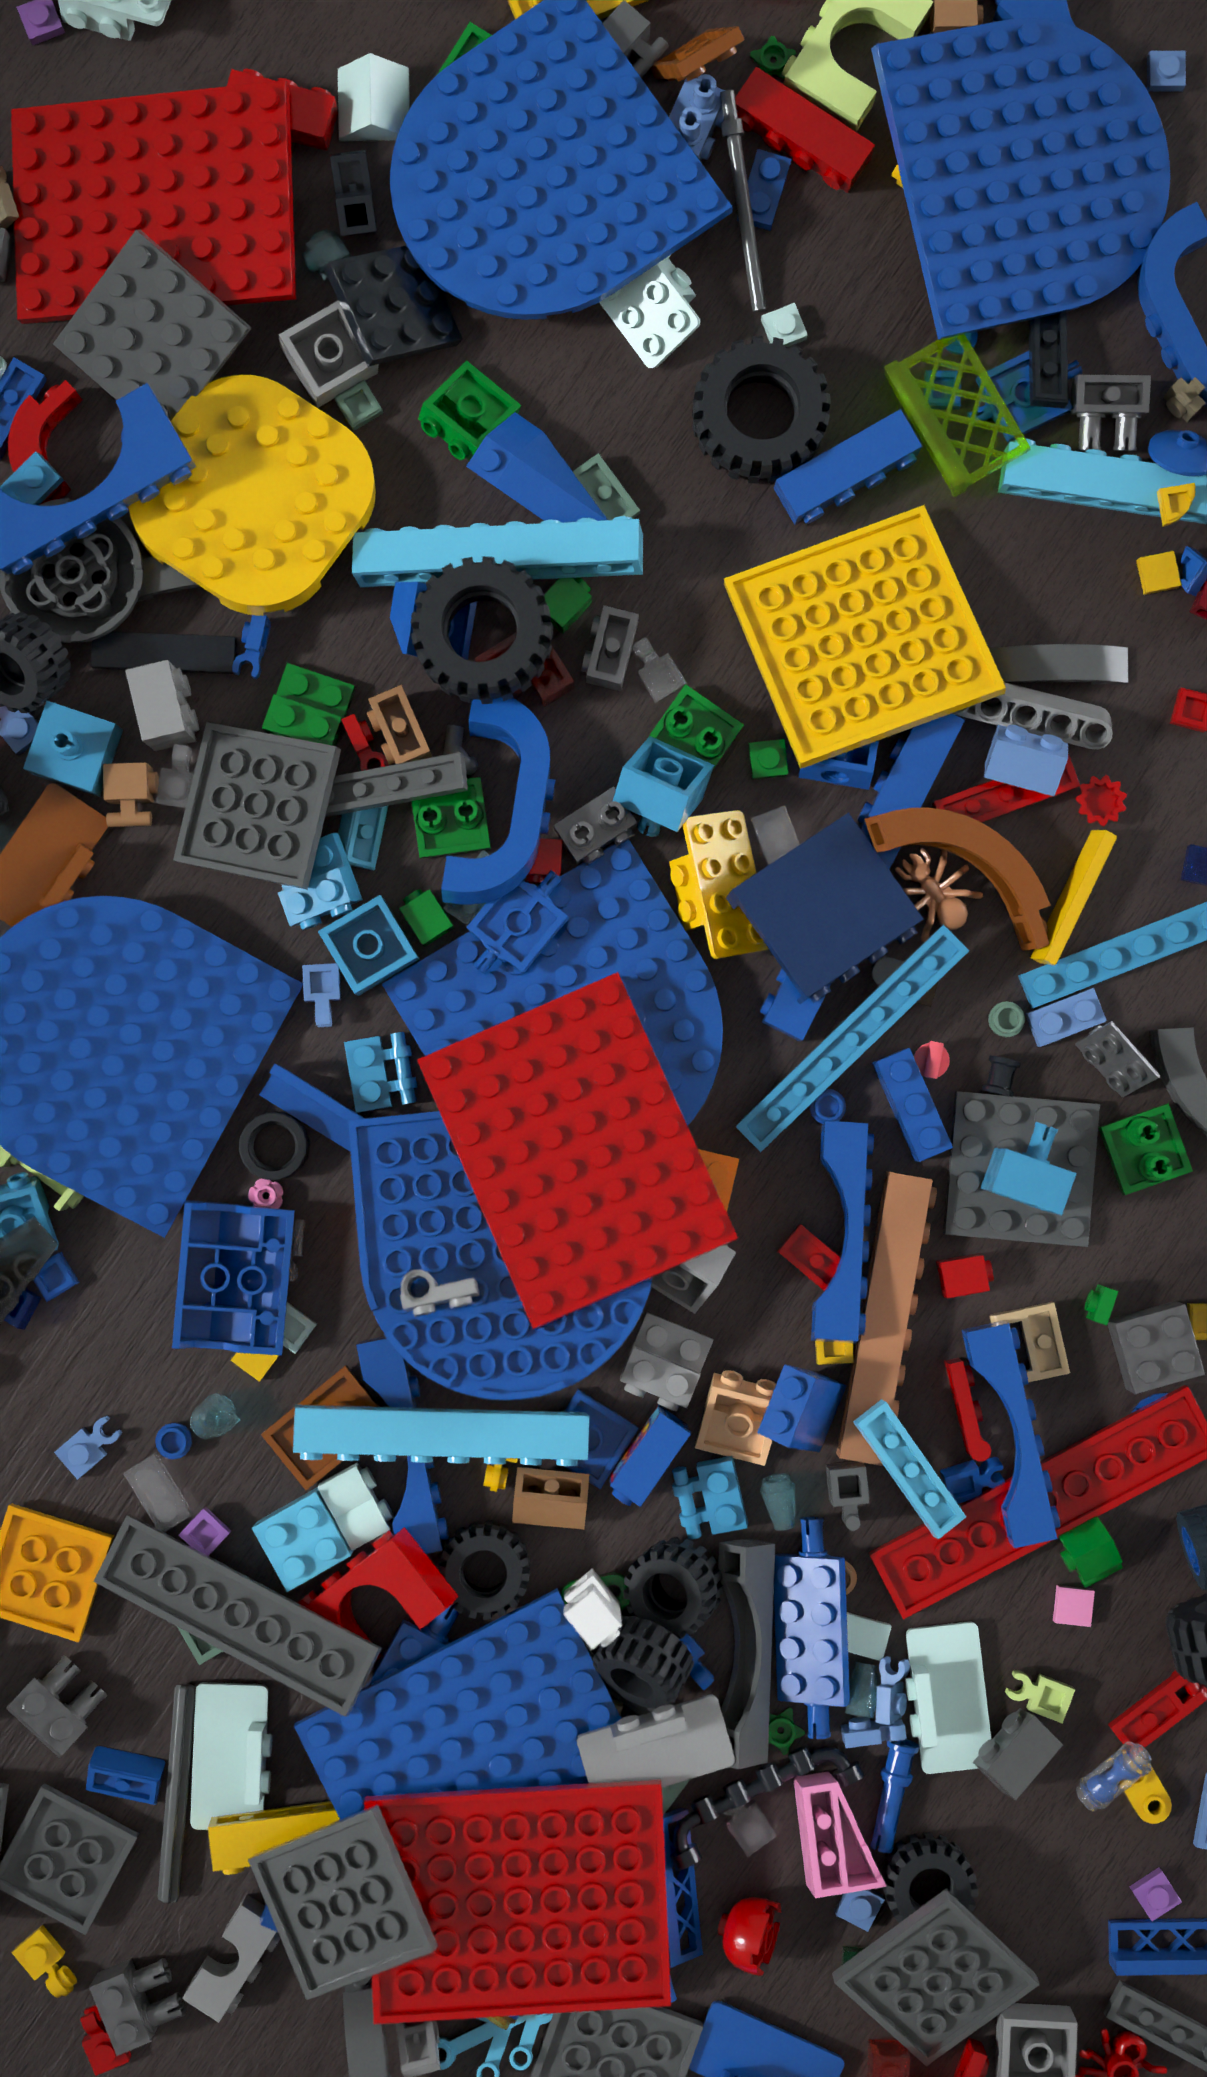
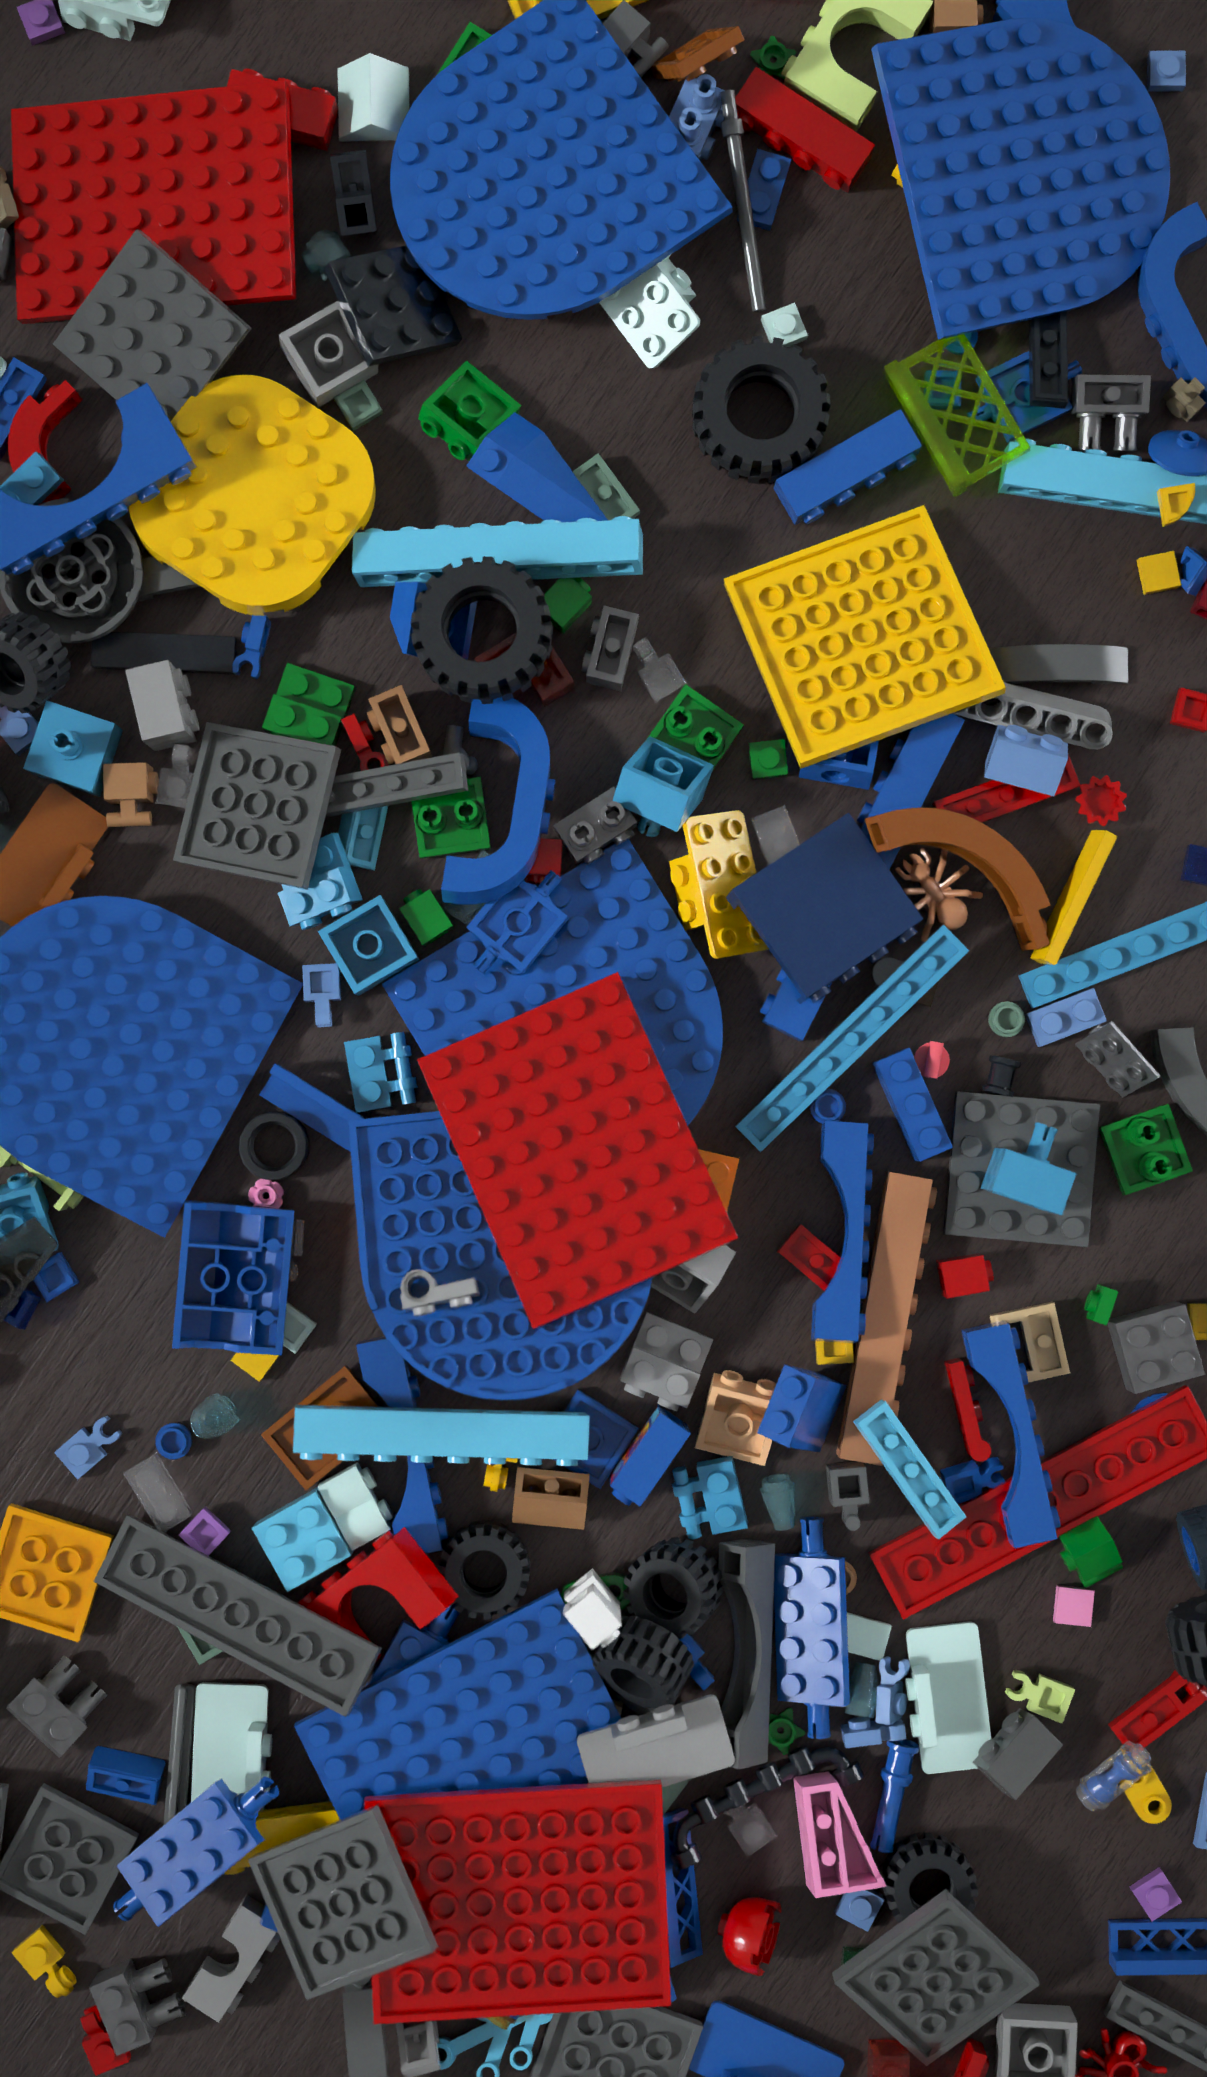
(192, 1850): none -> plate

